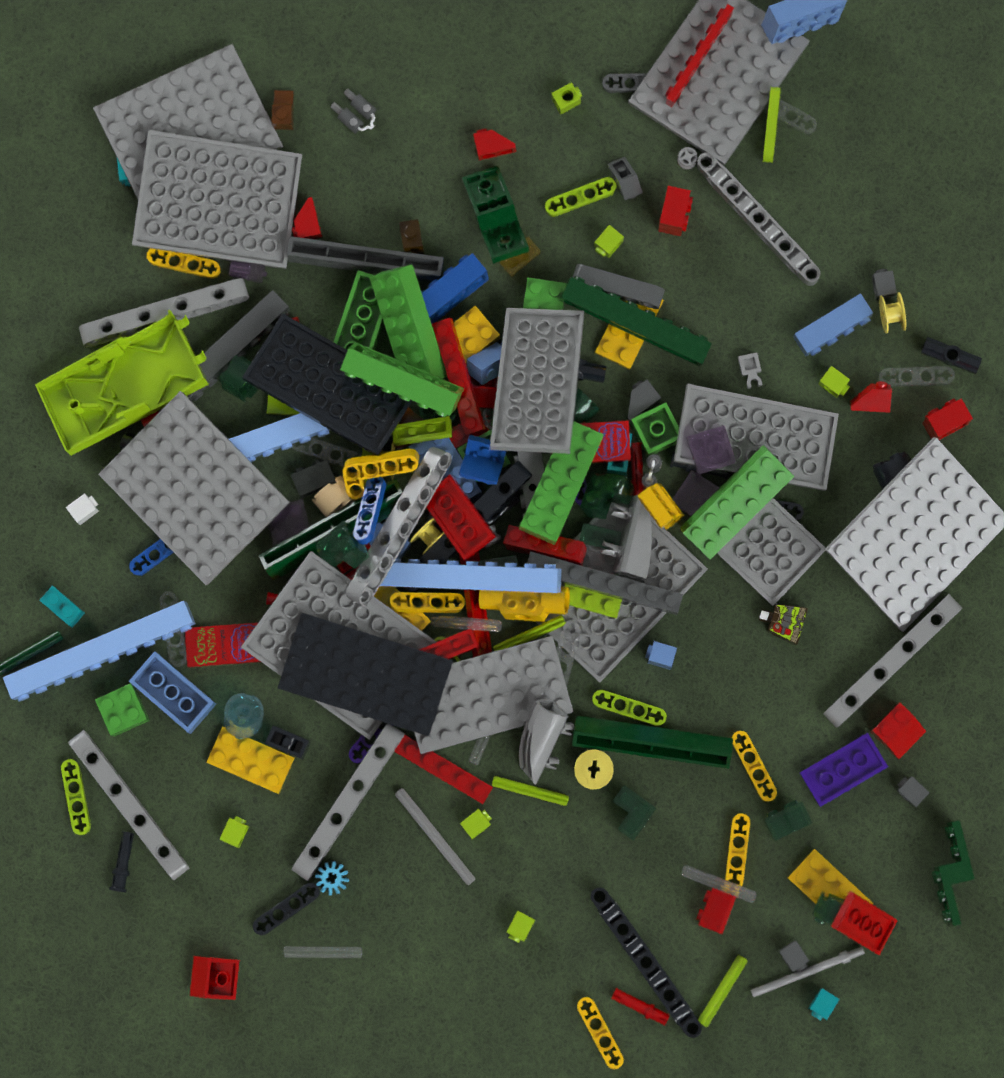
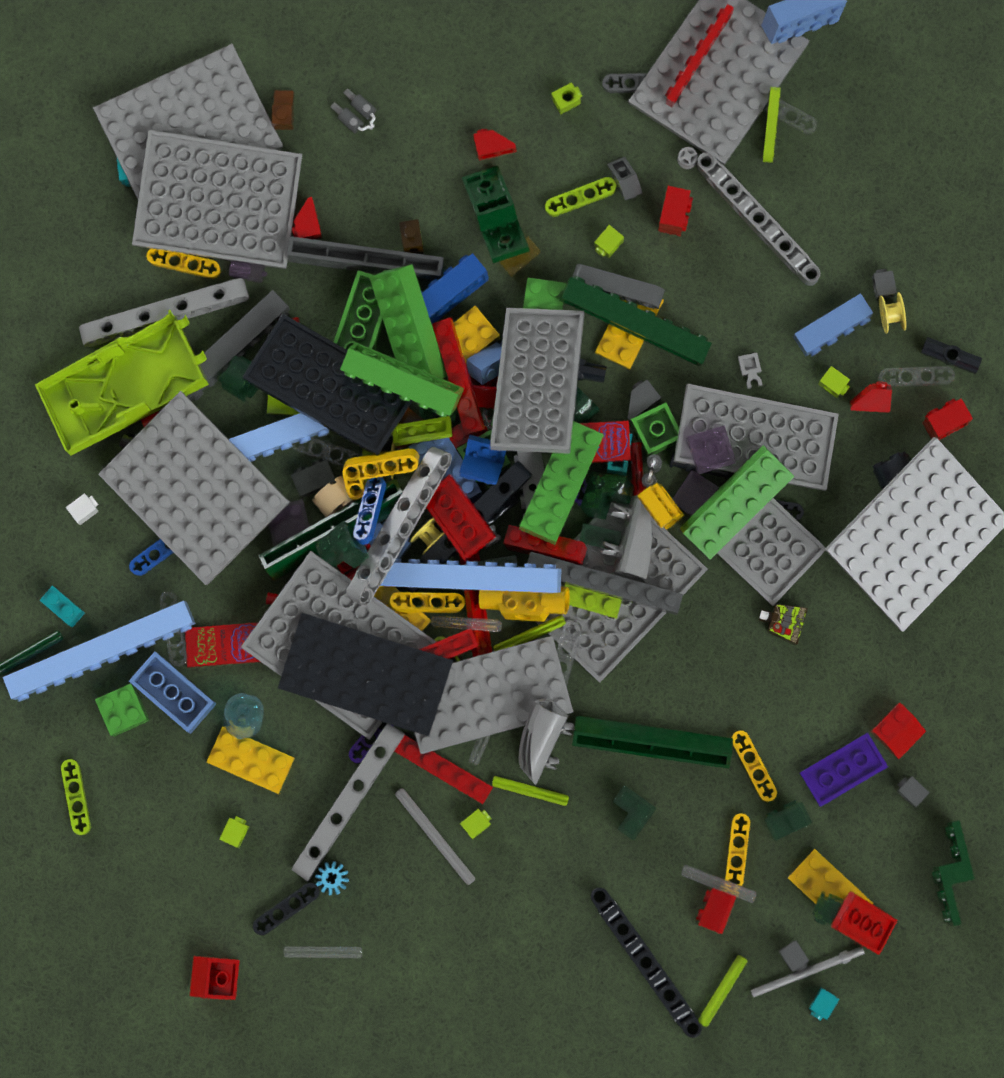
(121, 871): black pin -> none
(128, 805): light grey beam -> none
(287, 742): black brick -> none
(520, 927): lime brick -> none
(602, 1031): yellow beam -> none
(603, 763): light yellow piece -> none
(630, 704): lime beam -> none
(641, 1007): red pin -> none
(661, 655): medium blue brick -> none
(892, 661): light grey beam -> none

